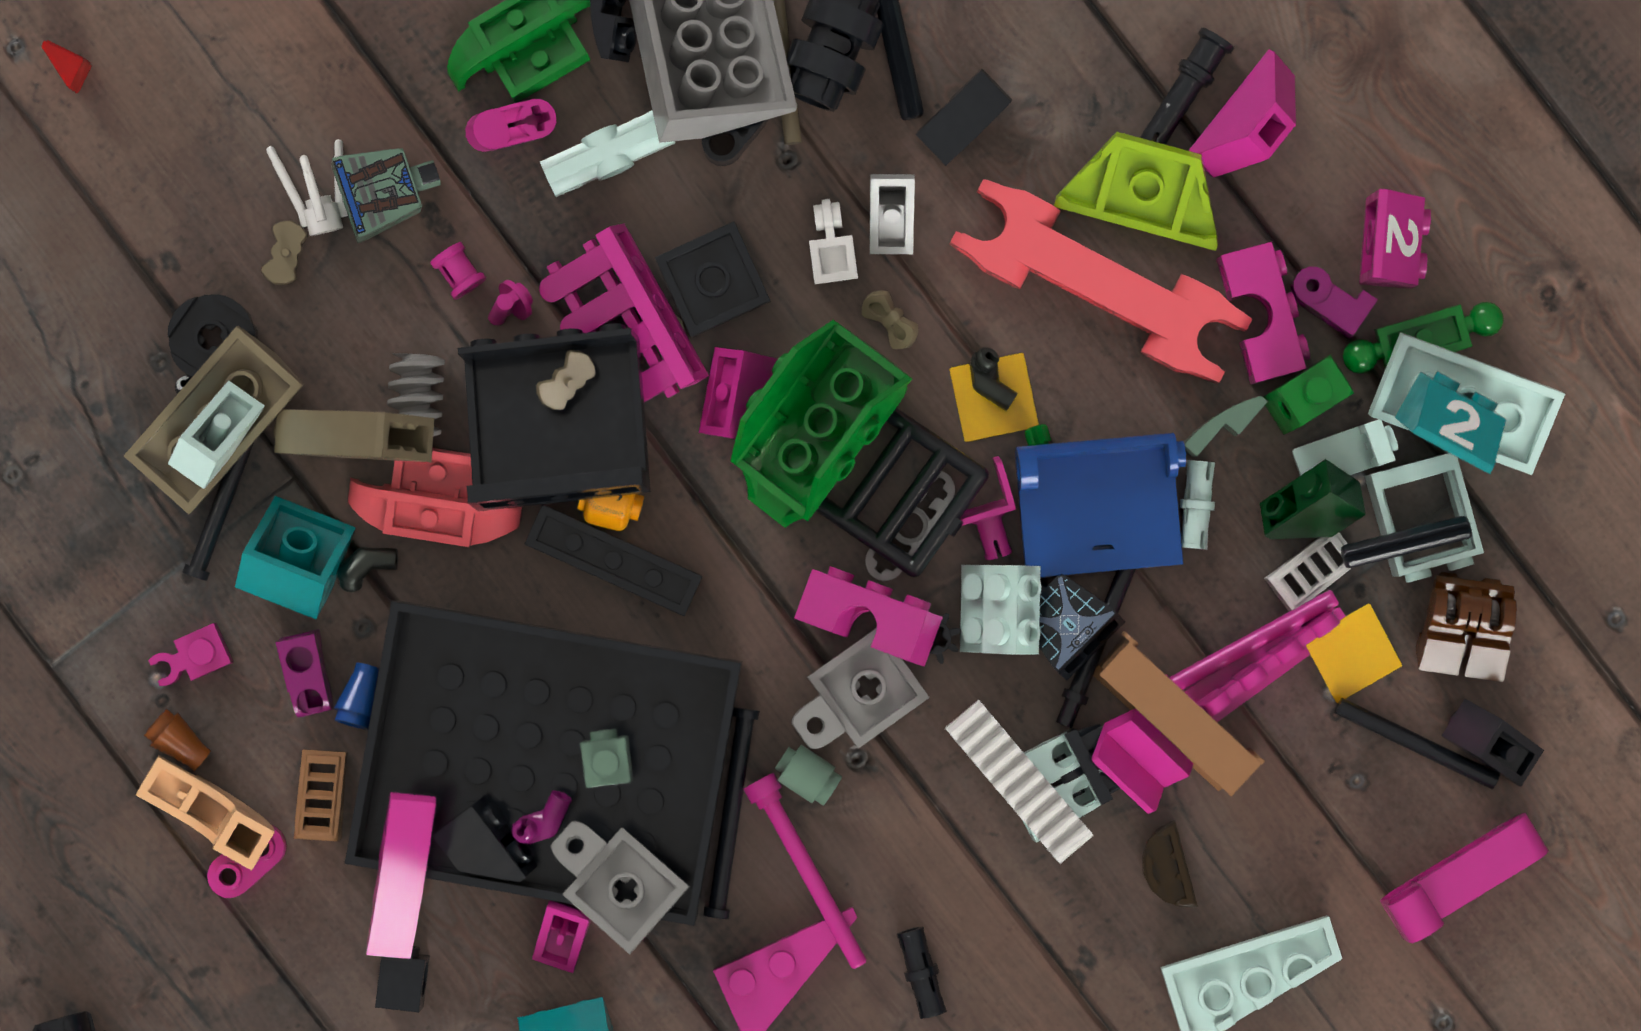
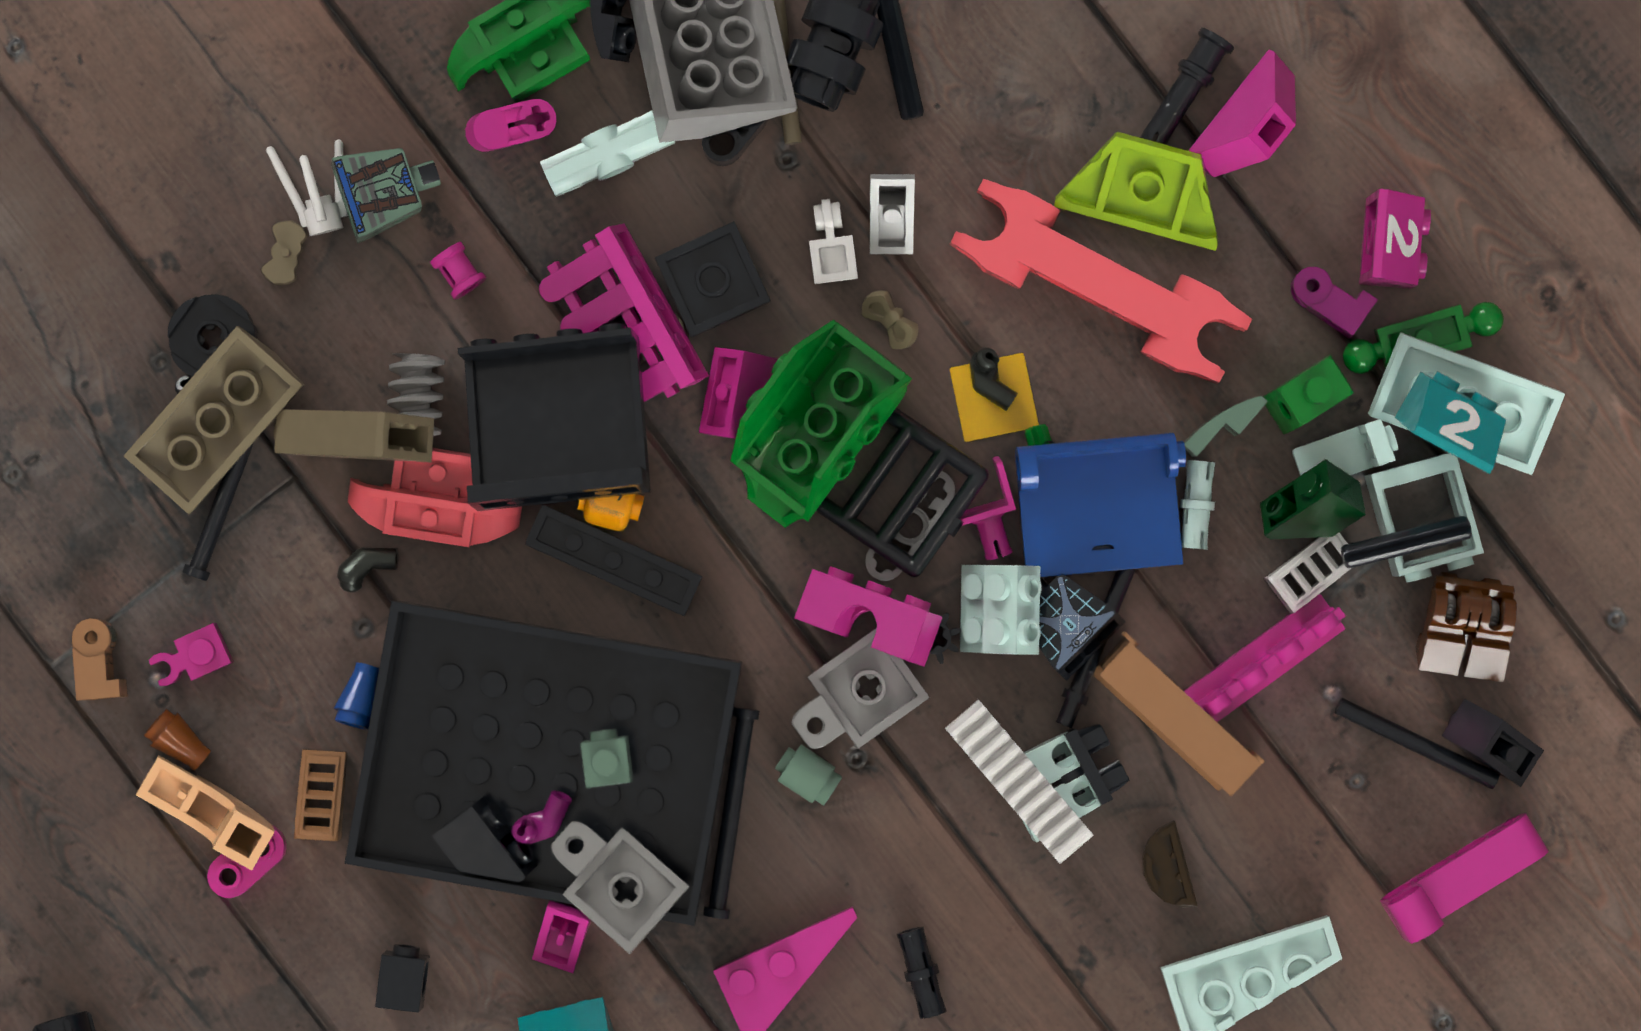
(69, 65): red slope -> none
(93, 662): none -> medium nougat leg
(215, 434): light aqua slope -> none
(294, 557): teal slope -> none
(305, 673): magenta leg -> none
(401, 875): slope -> none
(512, 299): dark pink plate -> none
(566, 380): dark tan piece -> none
(767, 795): dark pink piece -> none
(964, 117): black slope -> none
(1139, 758): dark pink panel -> none
(1255, 640): dark pink piece -> none
(1257, 275): dark pink arch -> none
(1354, 653): yellow sticker -> none

